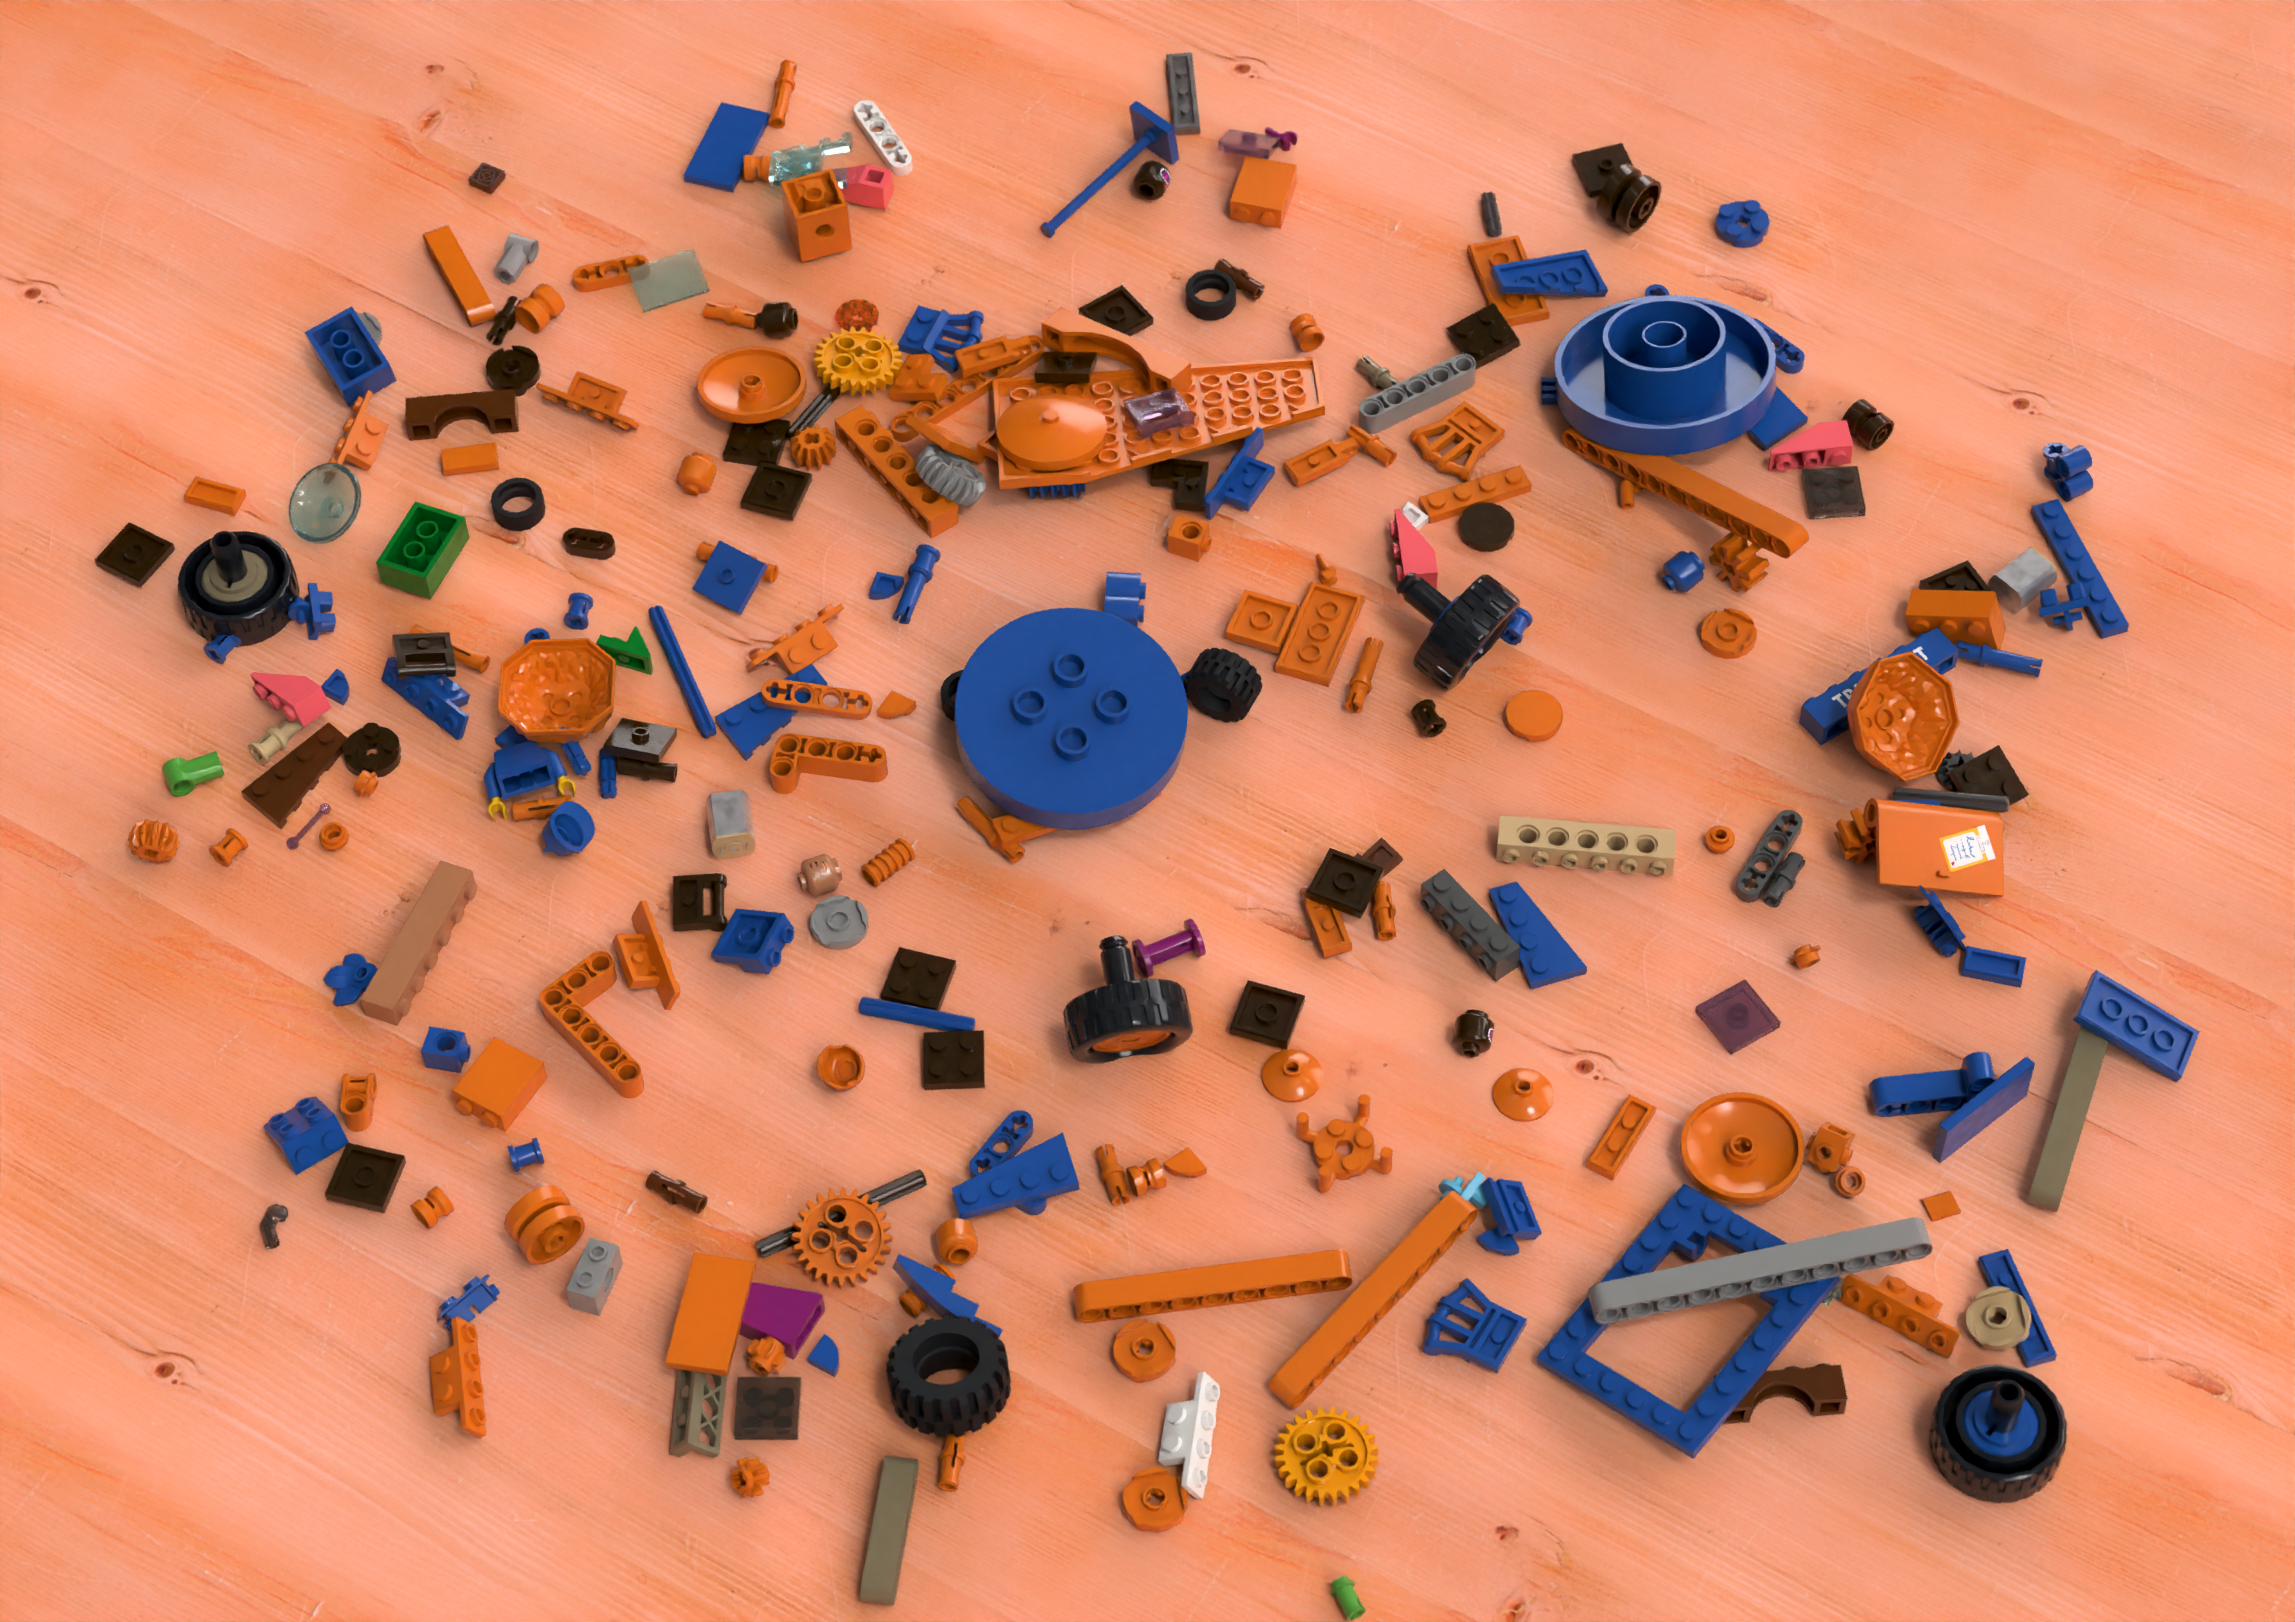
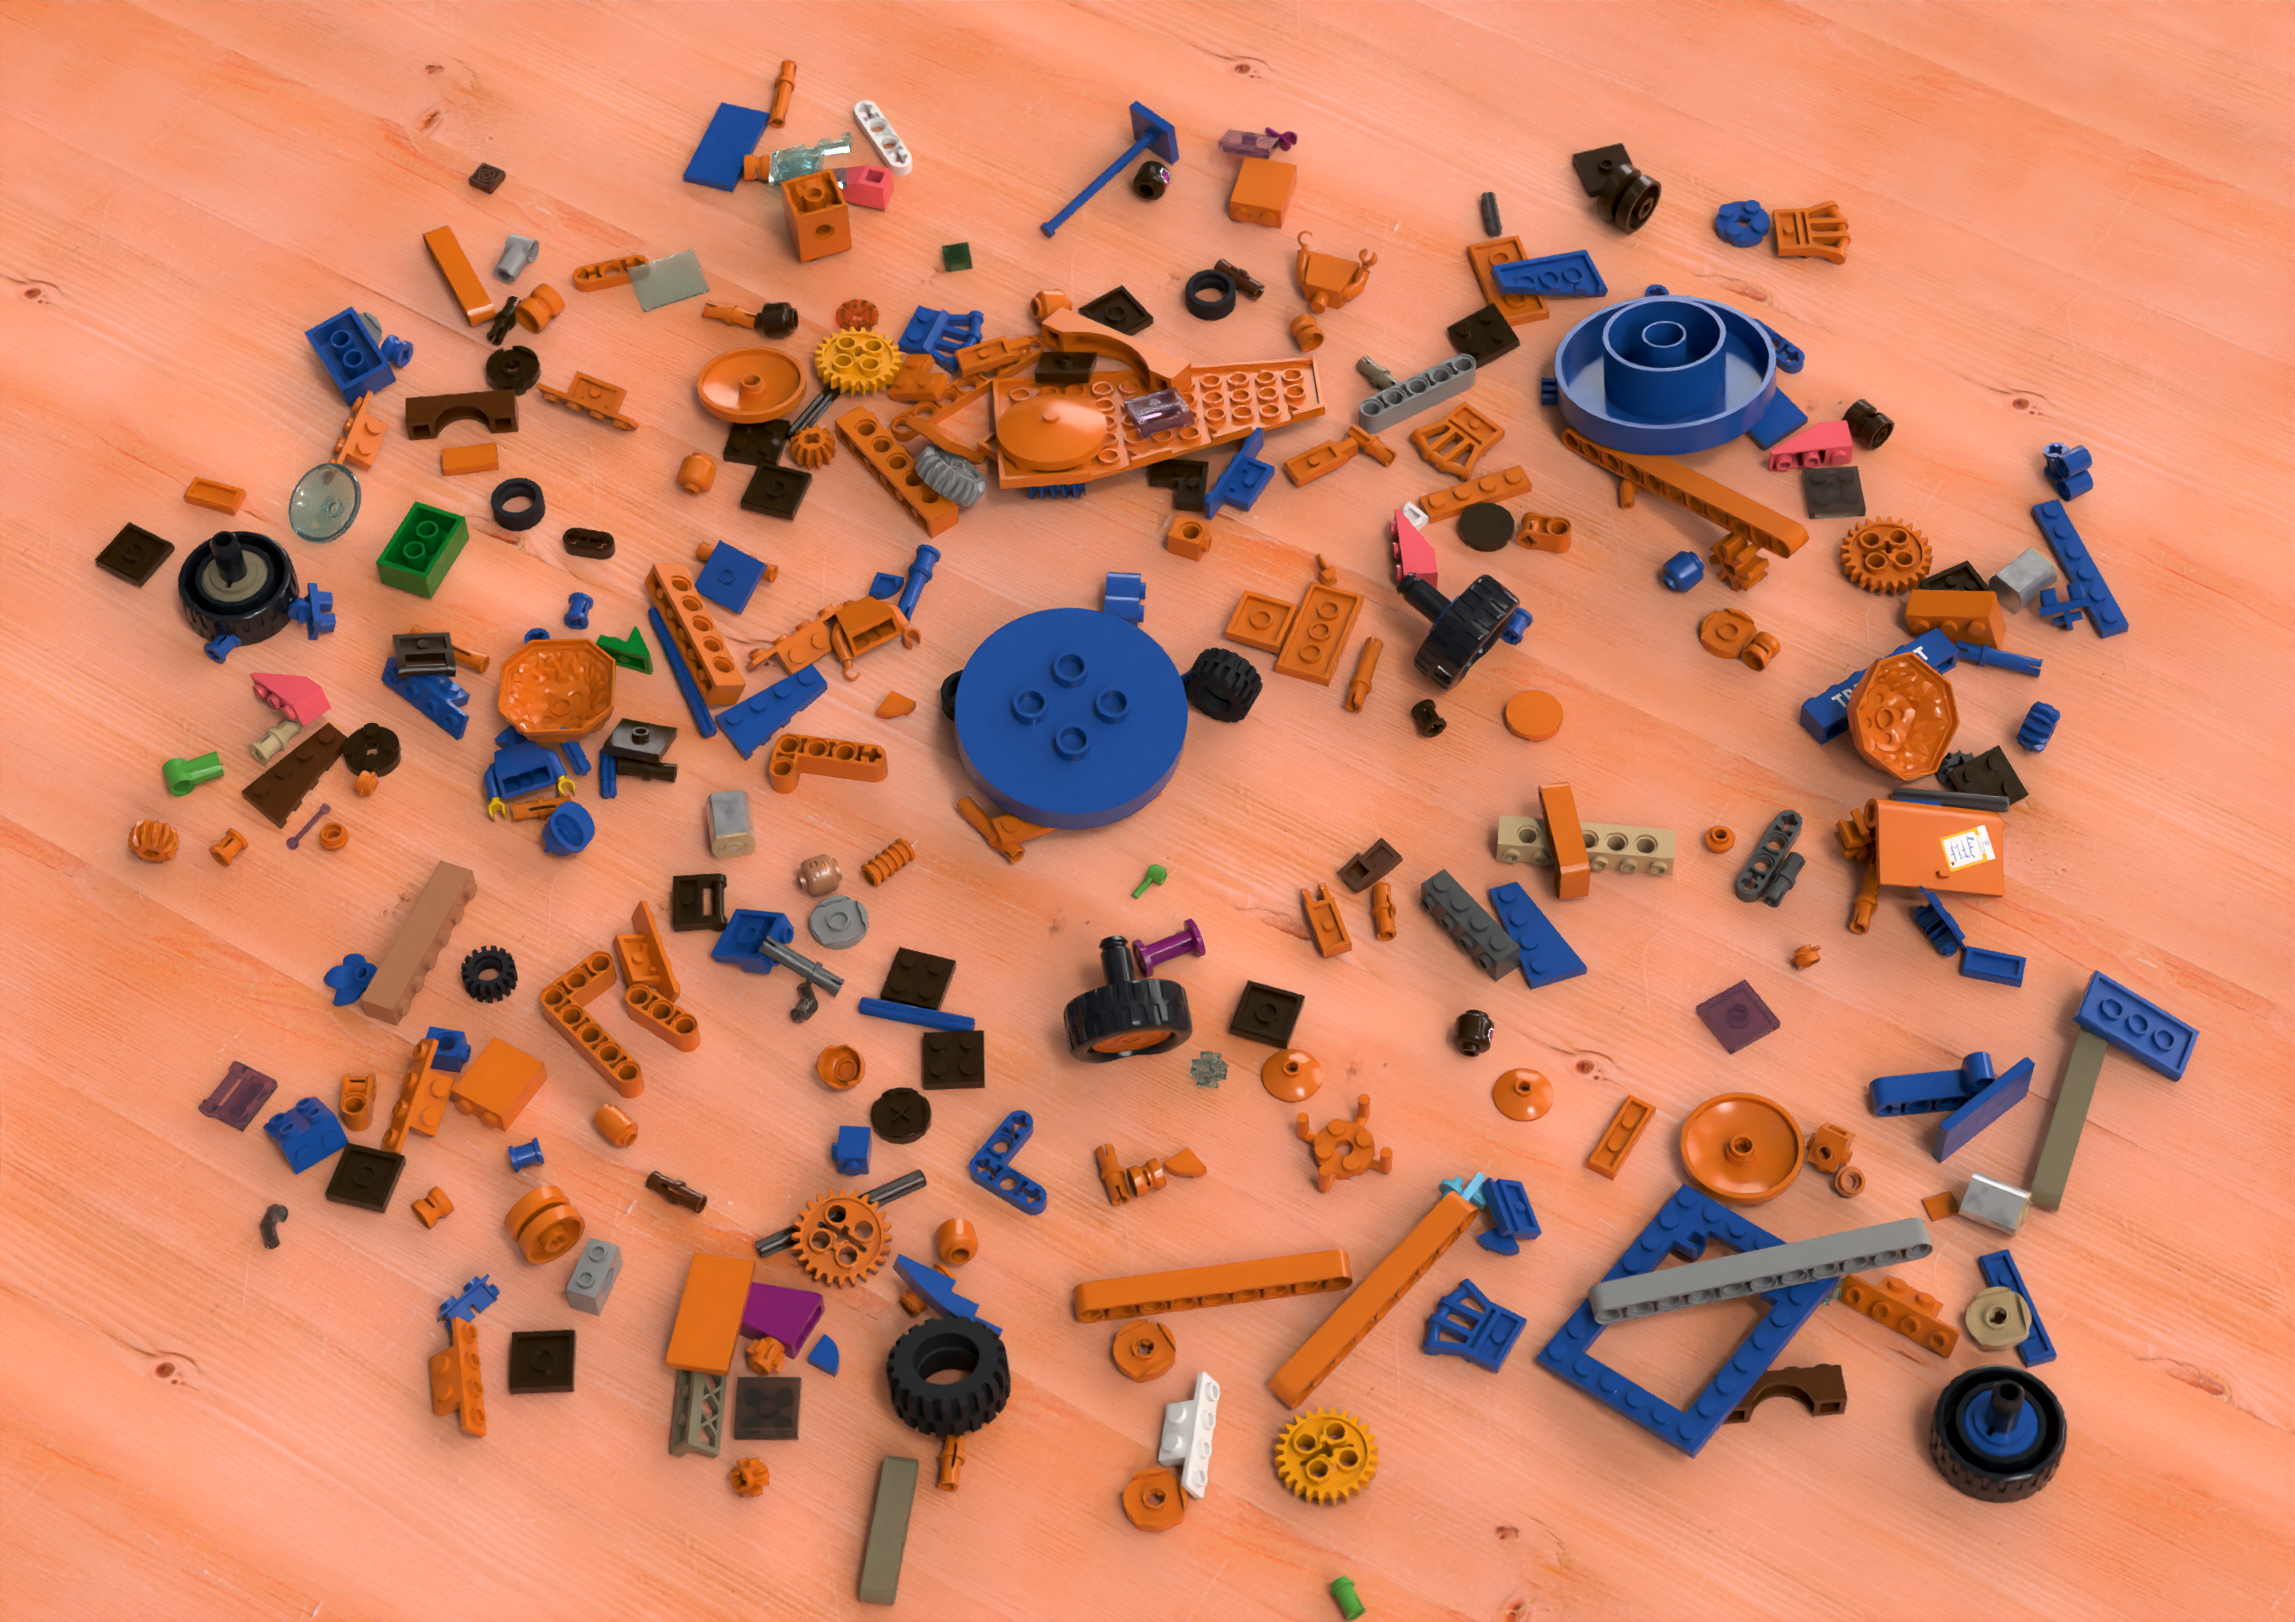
(245, 1099): none -> plate
(336, 687): blue tile -> none
(397, 351): none -> blue wheel
(421, 1100): none -> orange bracket
(487, 960): none -> black tyre
(543, 1361): none -> dark brown plate
(616, 1125): none -> orange brick
(656, 1007): none -> orange beam
(694, 634): none -> orange brick
(799, 964): none -> dark grey pin
(806, 1006): none -> clear smoke arm
(816, 704): orange beam -> none
(853, 1150): none -> blue brick
(867, 625): none -> orange torso
(901, 1115): none -> dark brown tile
(957, 257): none -> clear green plate
(1020, 1180): blue wing -> none
(1047, 302): none -> orange head
(1154, 874): none -> bright green hand
(1183, 93): flat silver tile -> none
(1209, 1069): none -> clear light blue gear
(1330, 279): none -> orange torso
(1345, 883): dark brown plate -> none
(1547, 533): none -> orange piece
(1565, 840): none -> orange beam
(1760, 651): none -> orange wheel
(1795, 237): none -> orange plate
(1865, 903): none -> orange pin
(1886, 555): none -> orange gear
(1996, 1203): none -> flat silver piece
(2038, 726): none -> blue gear

